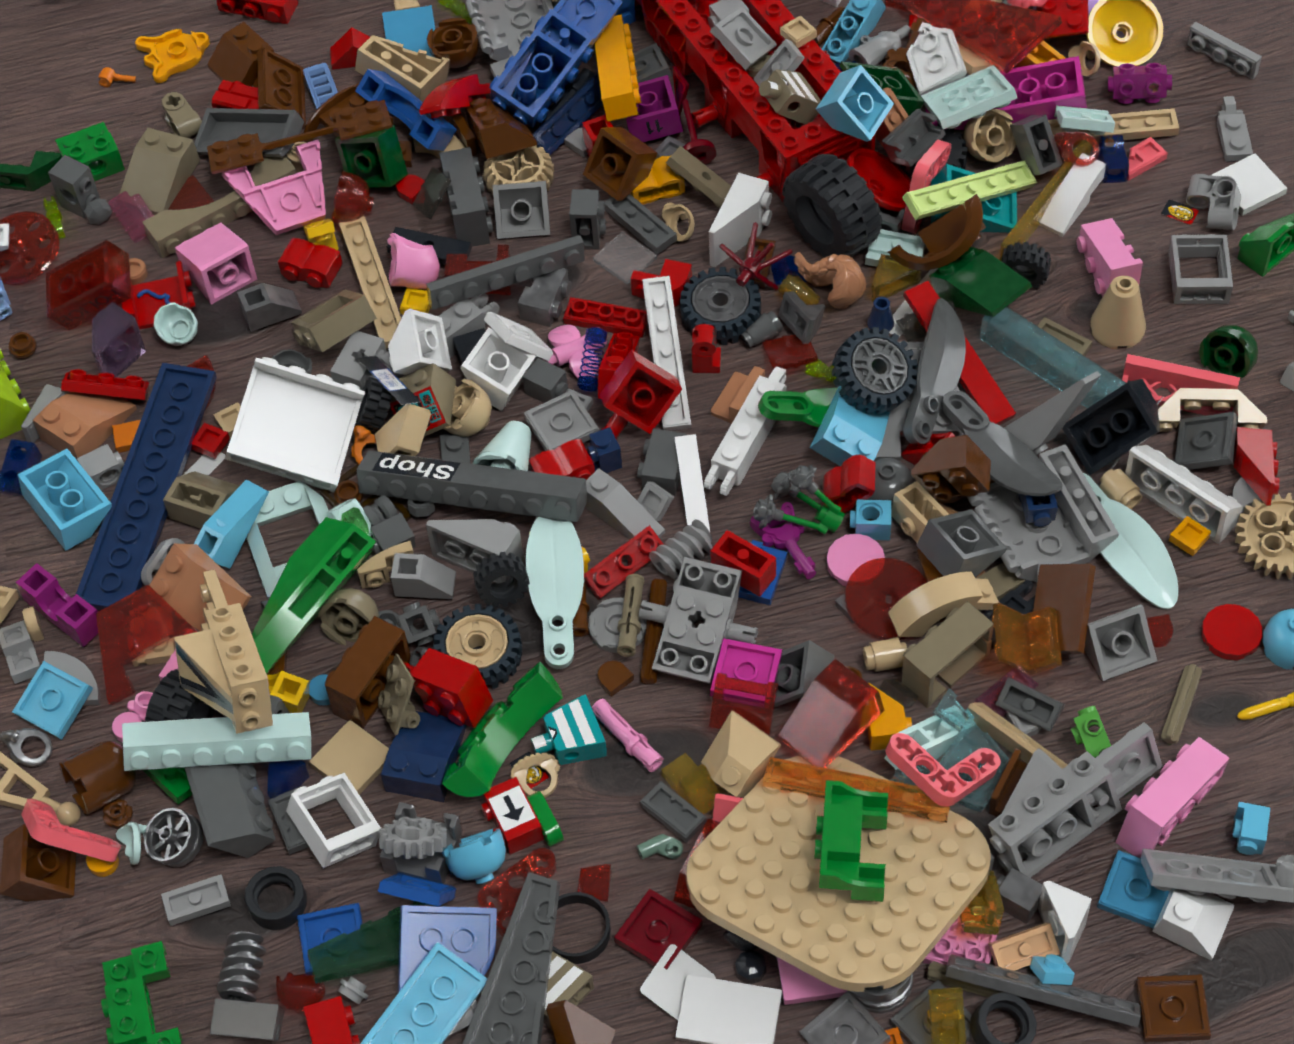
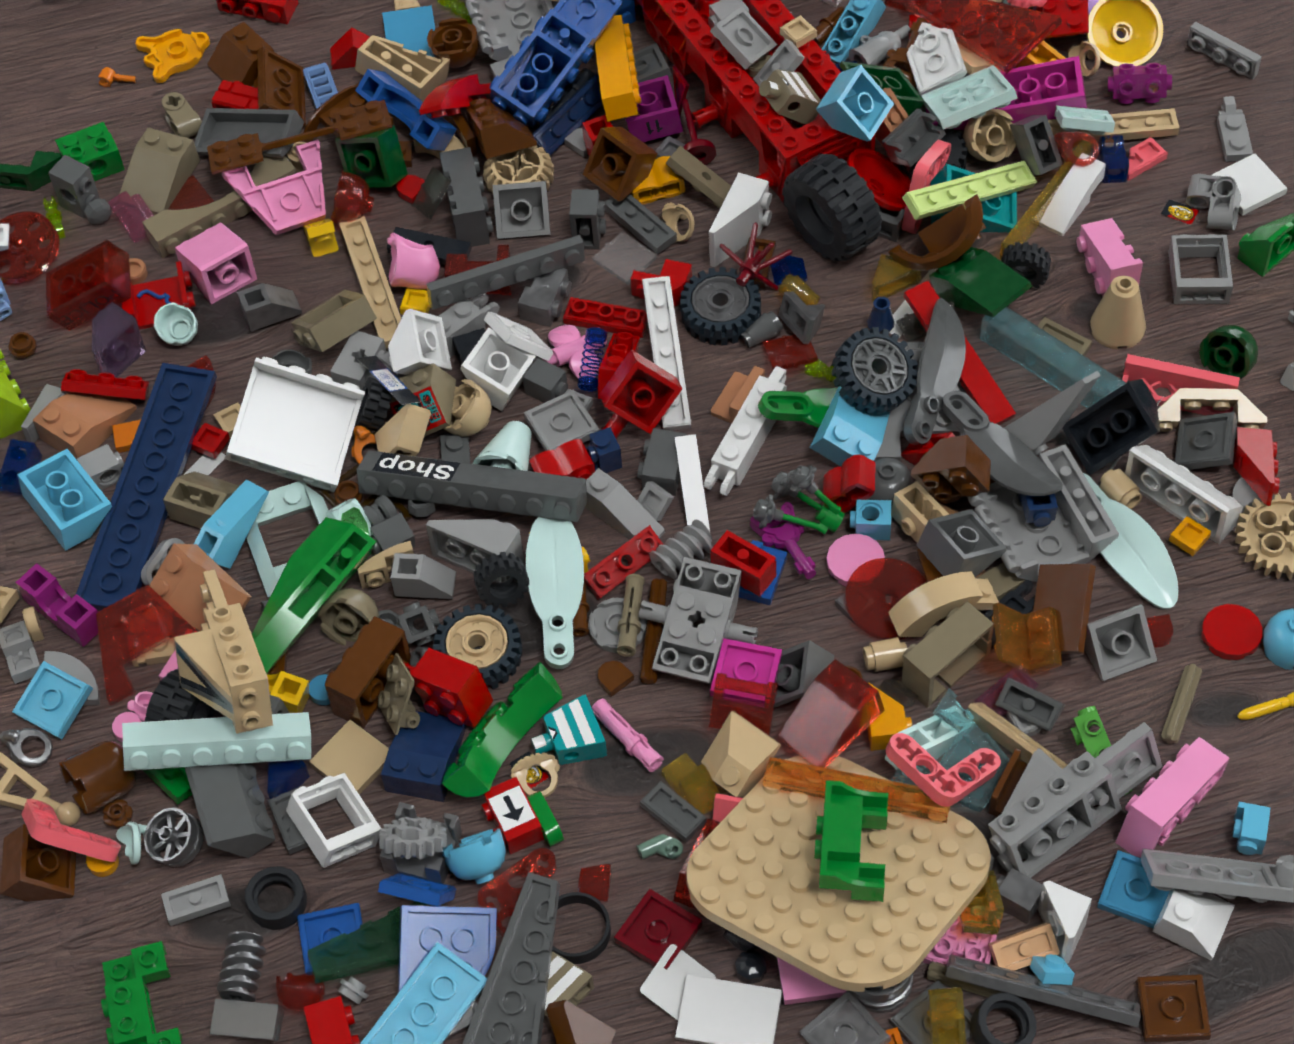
(310, 263): red brick -> none
(705, 354): red leg -> none
(840, 270): nougat hair -> none
(888, 240): light aqua plate -> none

